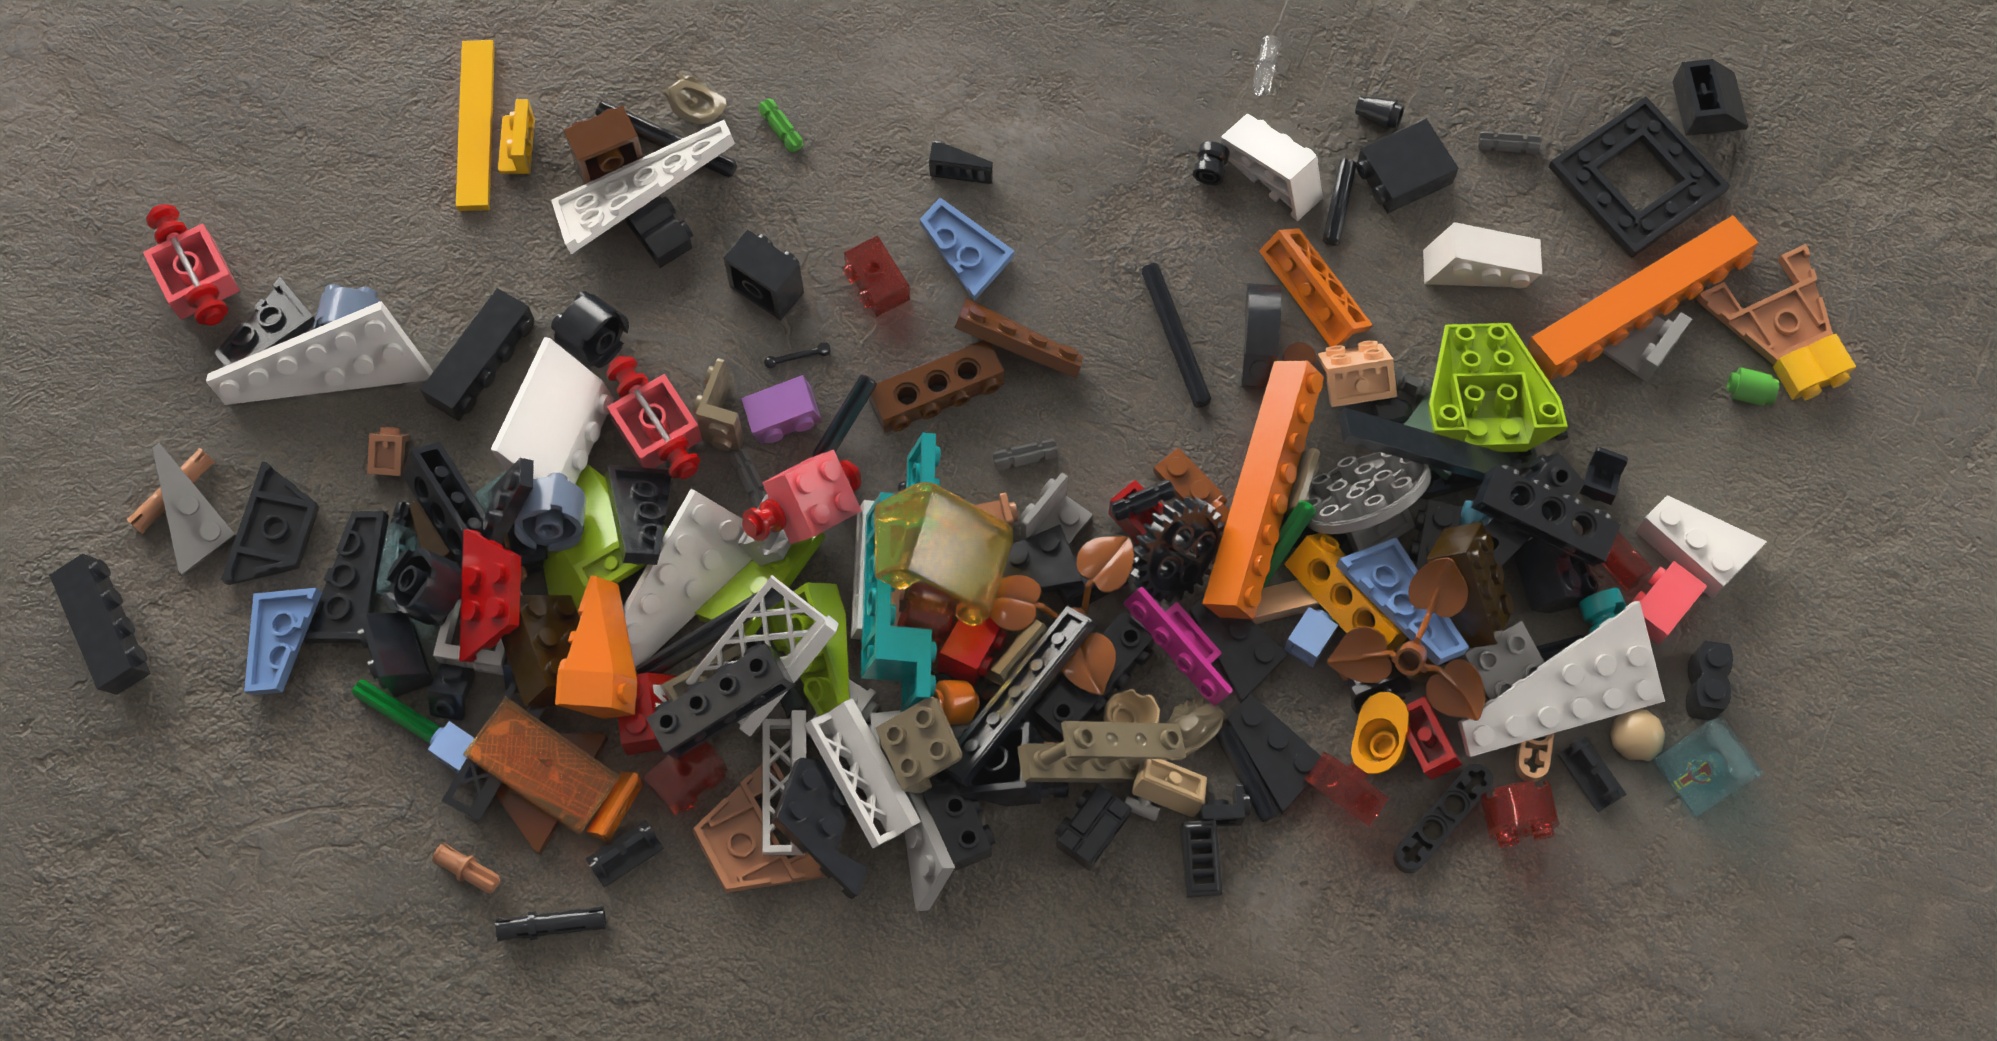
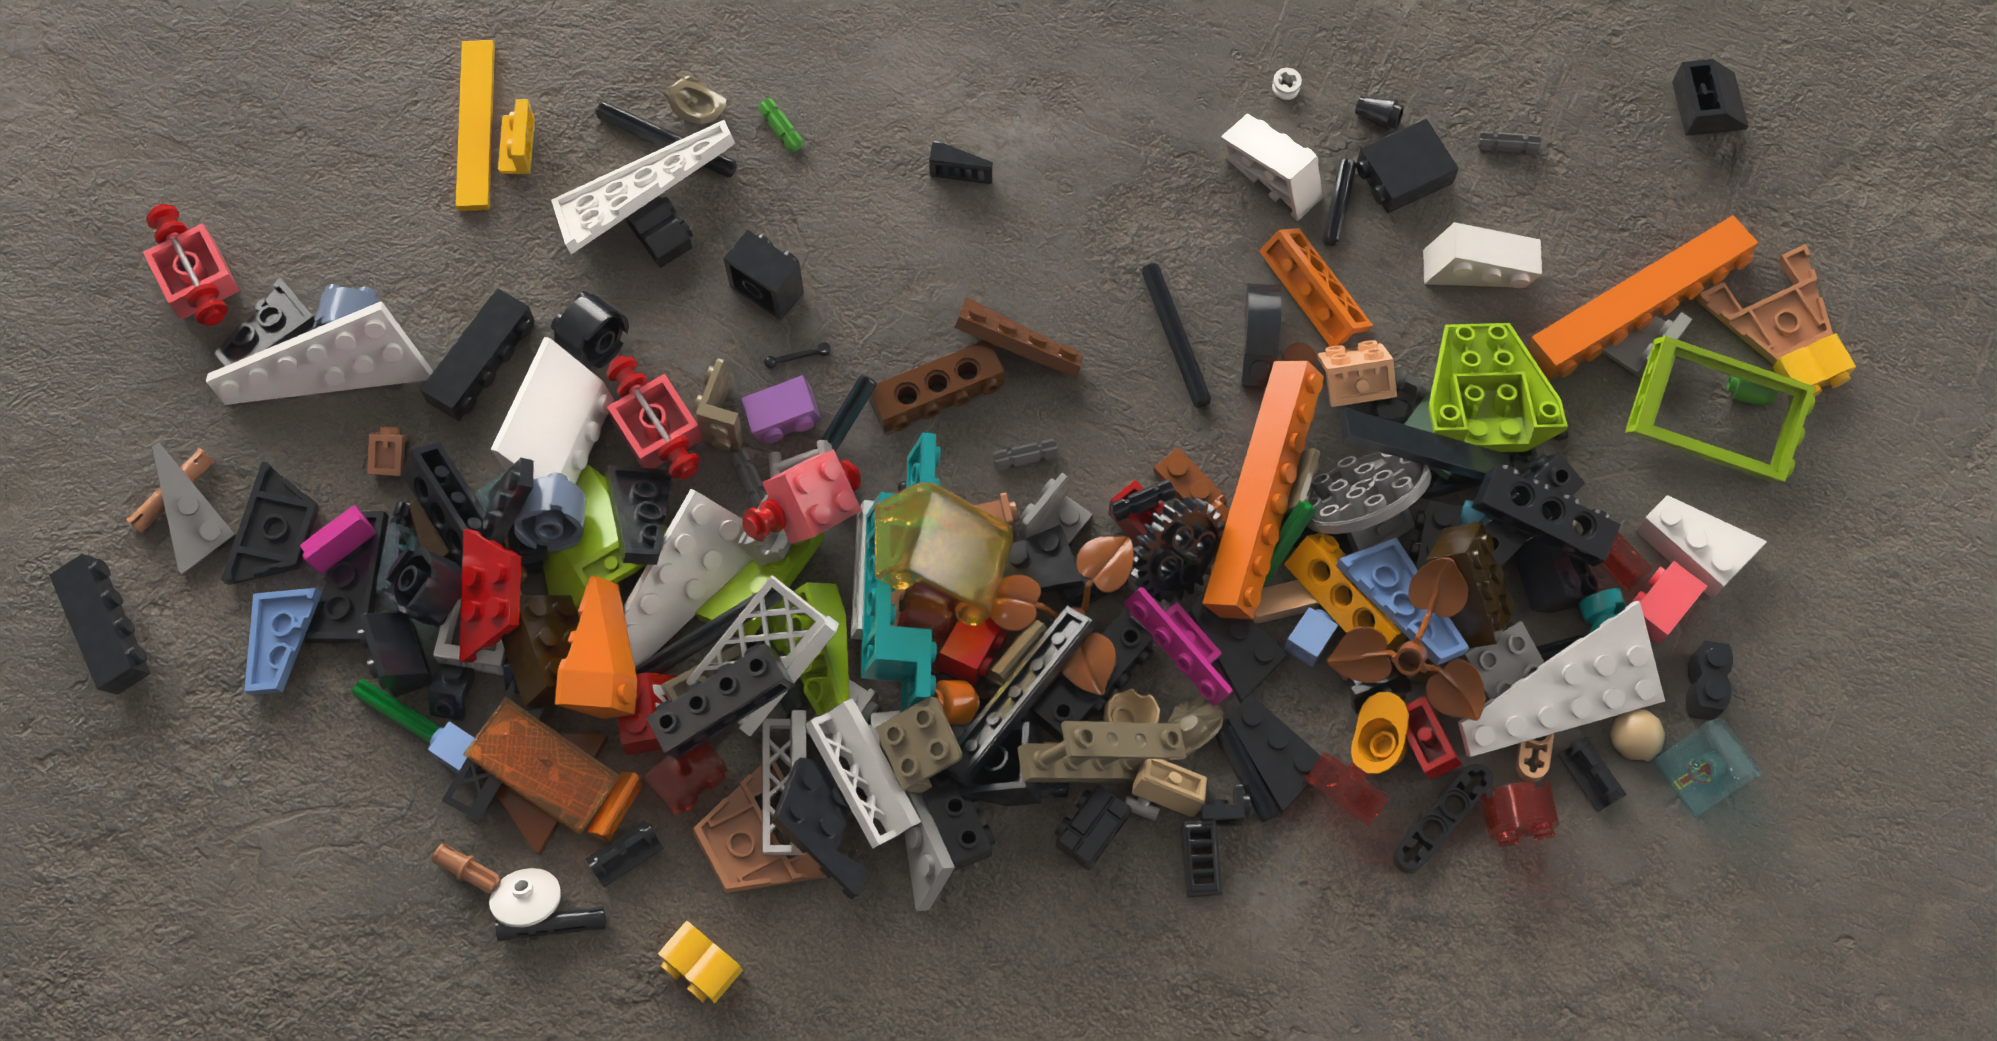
(337, 539): none -> dark pink panel
(525, 897): none -> white dish
(603, 143): reddish brown brick -> none
(699, 962): none -> yellow brick
(778, 465): none -> light grey piece
(876, 276): clear red brick -> none
(966, 247): medium blue wing -> none
(1212, 158): black wheel -> none
(1266, 65): clear axle -> none
(1290, 76): none -> white bush
(1603, 475): black bracket -> none
(1636, 230): black plate -> none
(1653, 387): none -> lime door

